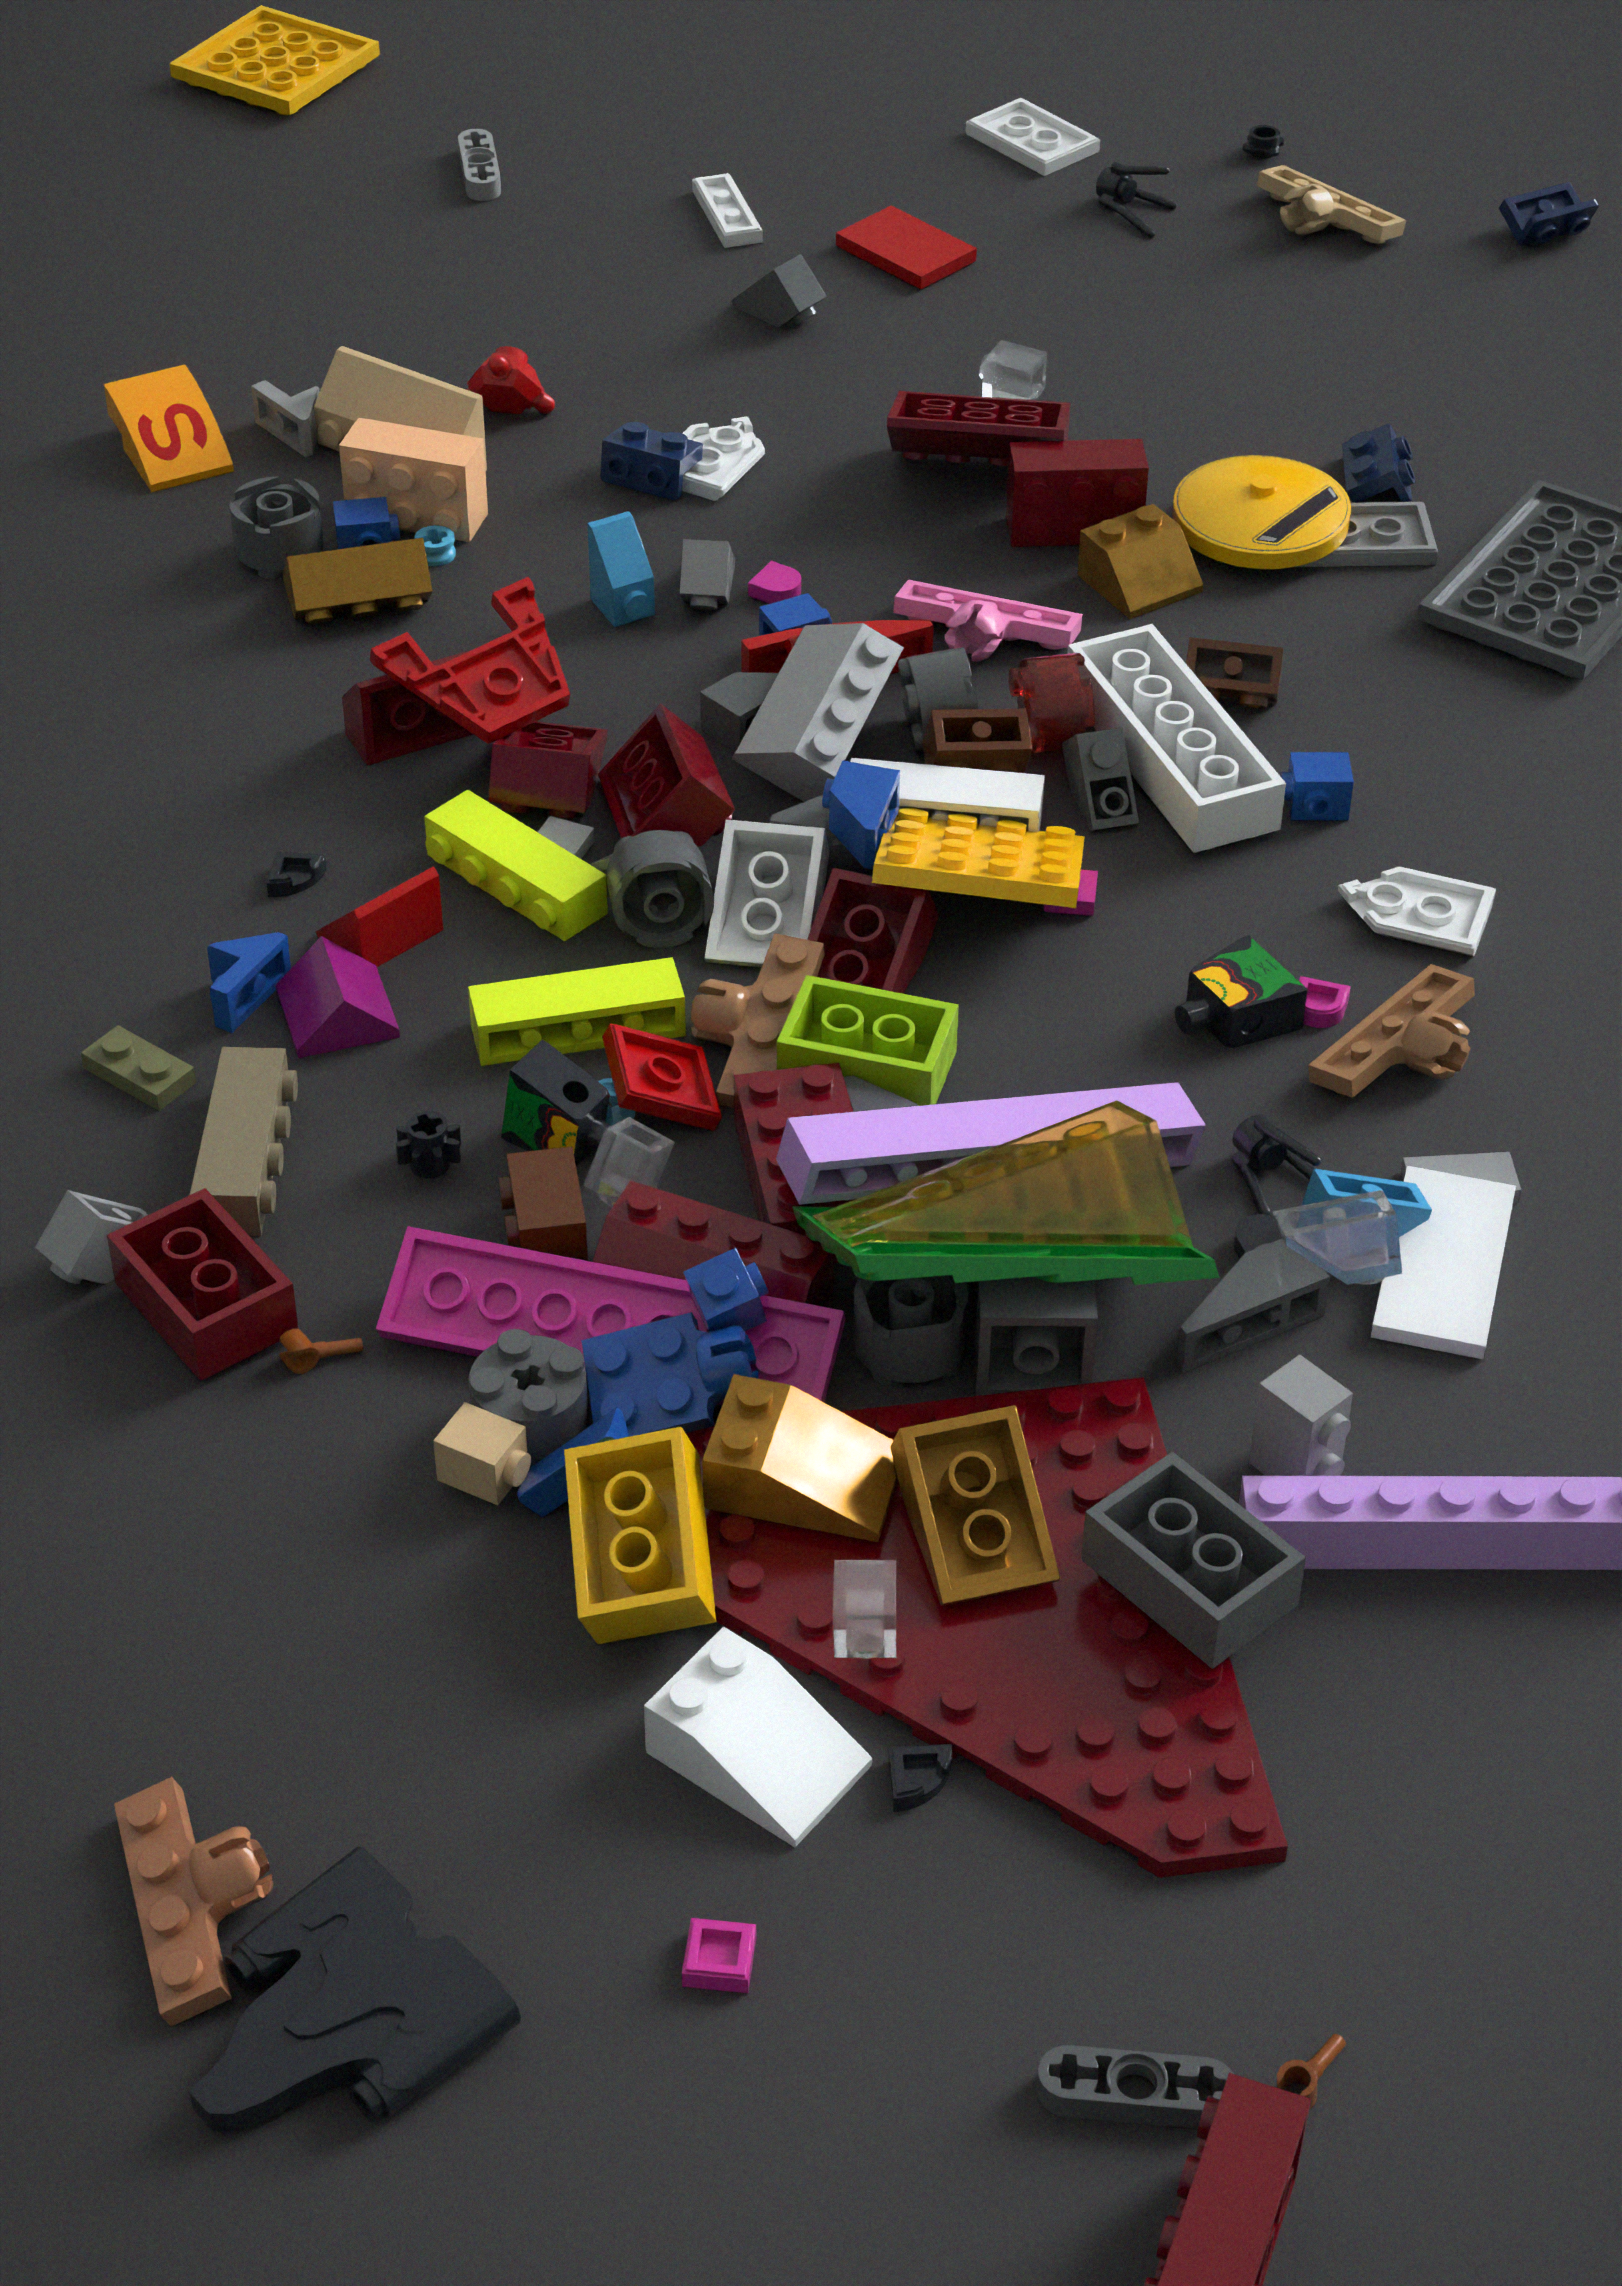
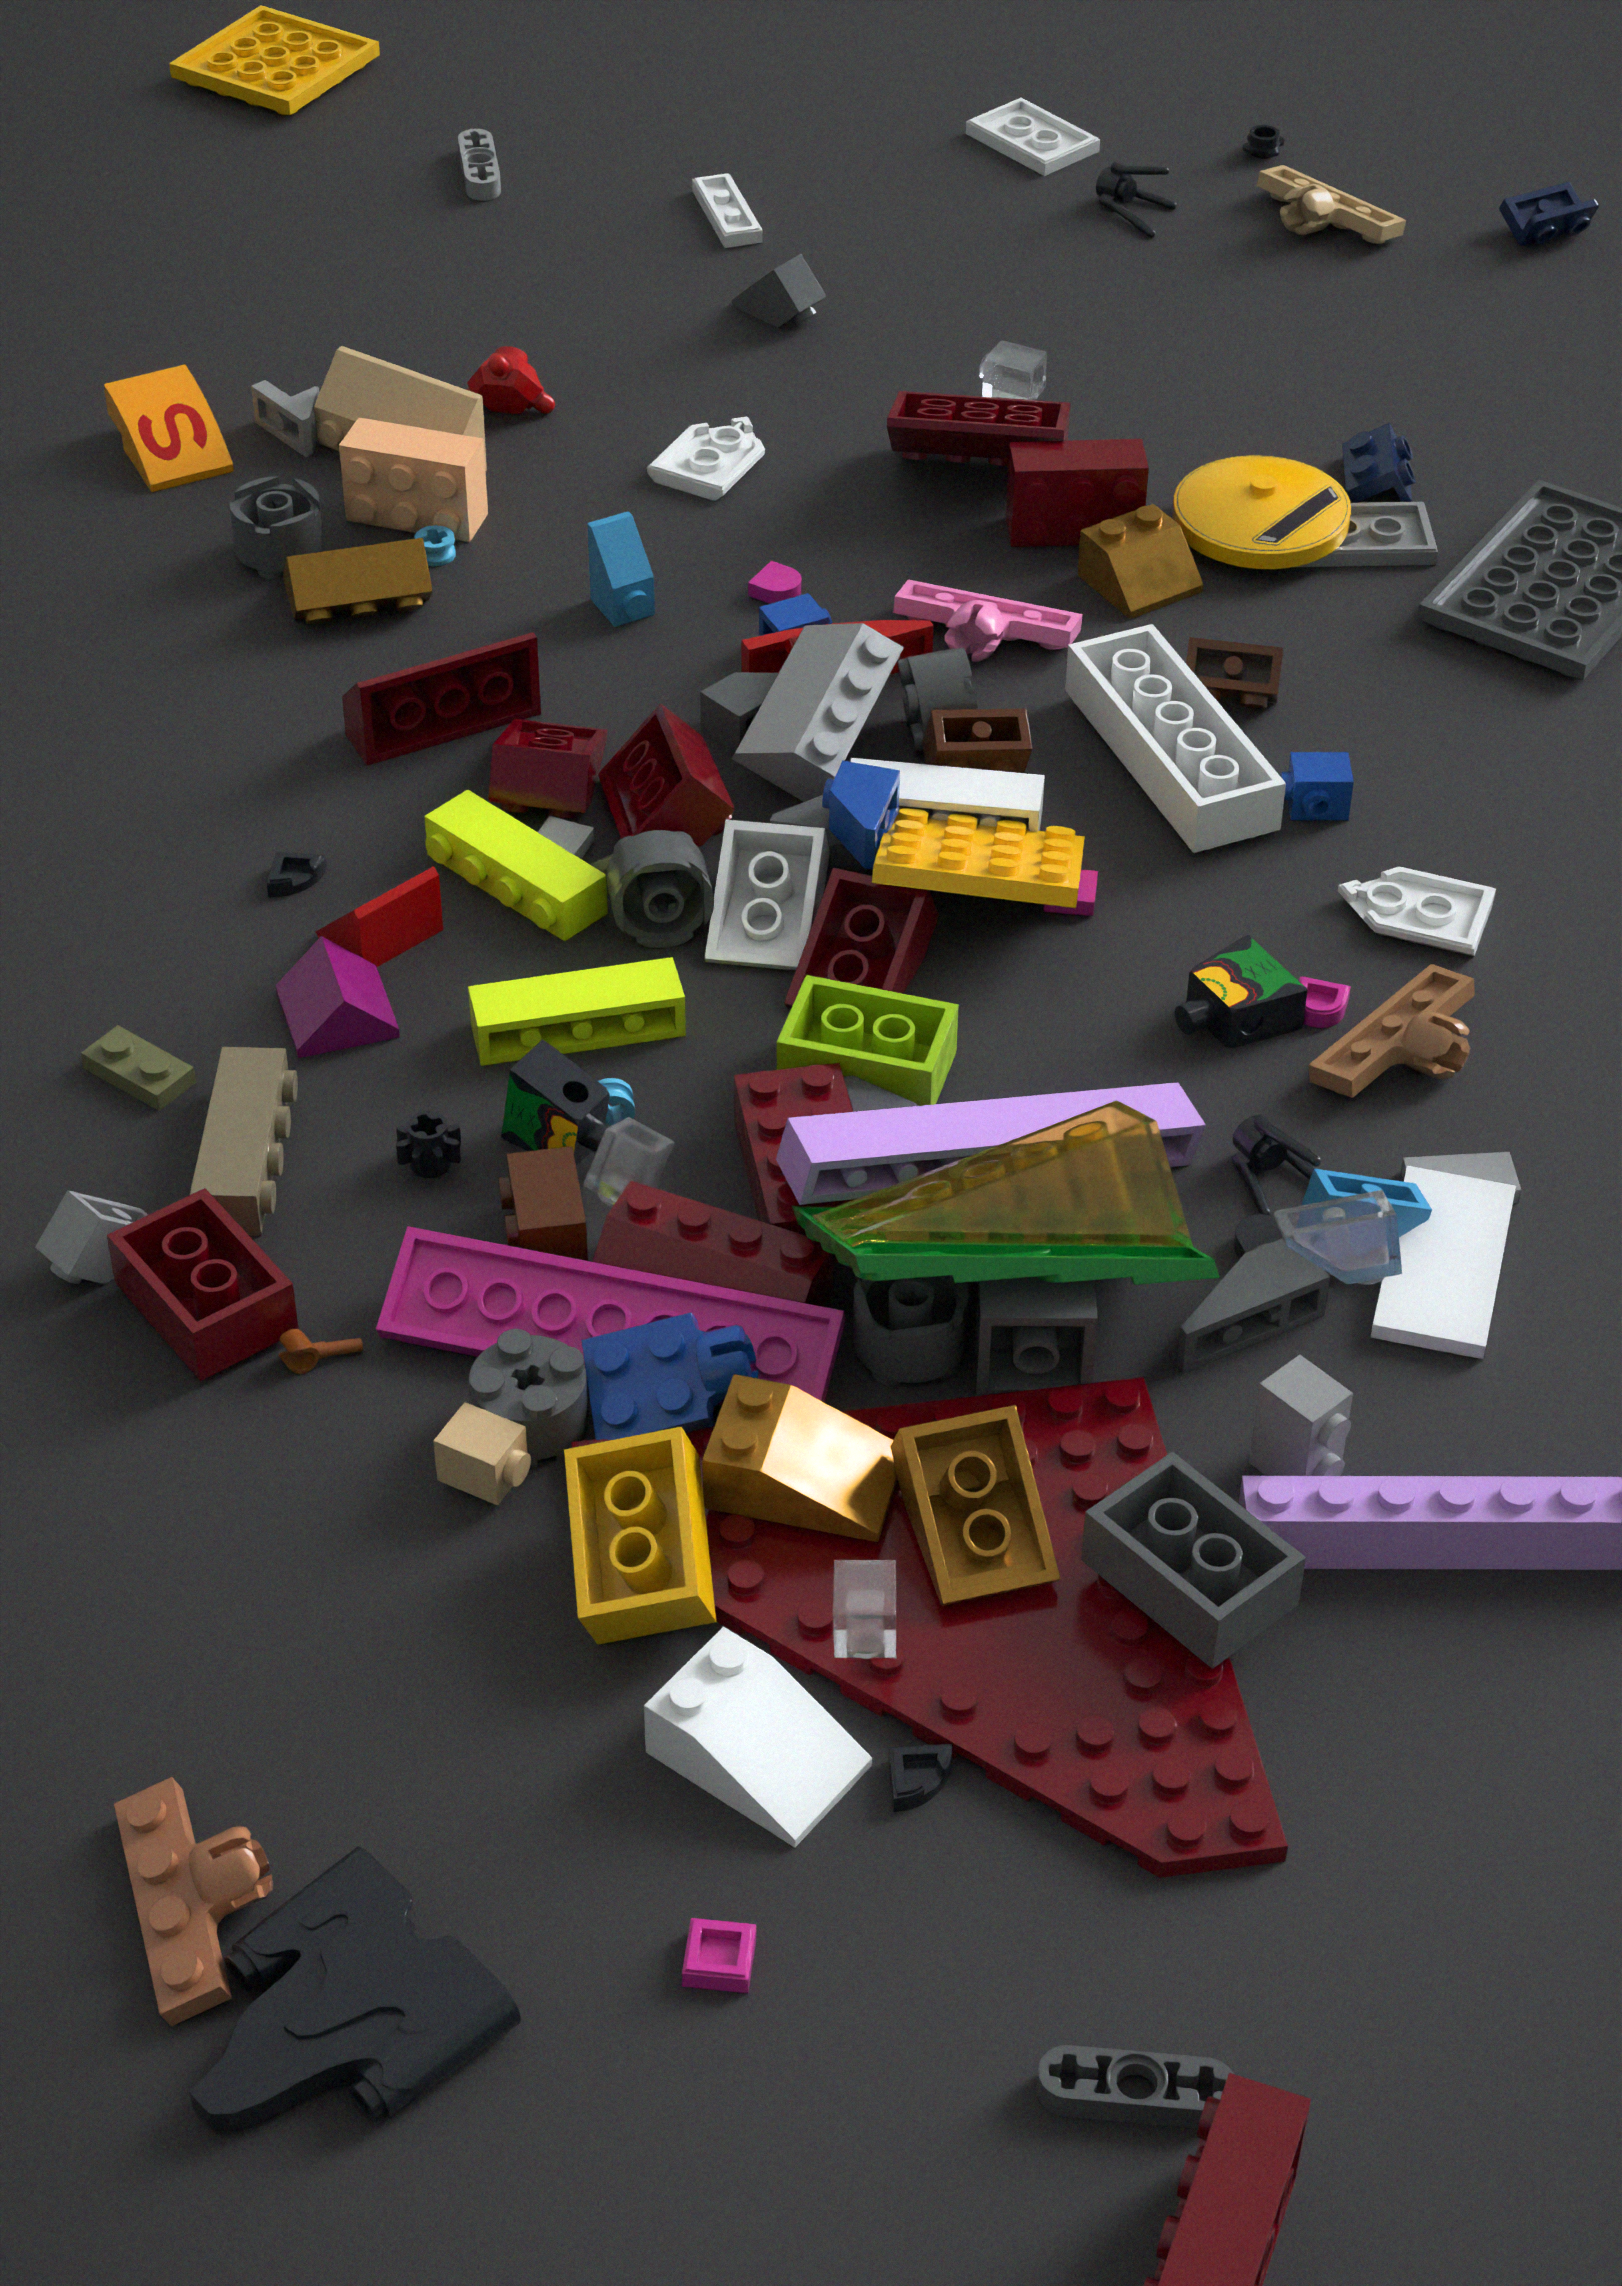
(245, 975): blue slope -> none
(364, 522): blue brick -> none
(493, 685): red wing -> none
(546, 1481): blue slope -> none
(648, 459): dark blue bracket -> none
(661, 1077): red tile -> none
(706, 573): light grey slope -> none
(727, 1292): blue brick -> none
(754, 1014): medium nougat plate -> none
(906, 247): red tile -> none
(1054, 698): clear red brick -> none
(1101, 778): dark grey slope -> none
(1311, 2070): dark orange hand -> none

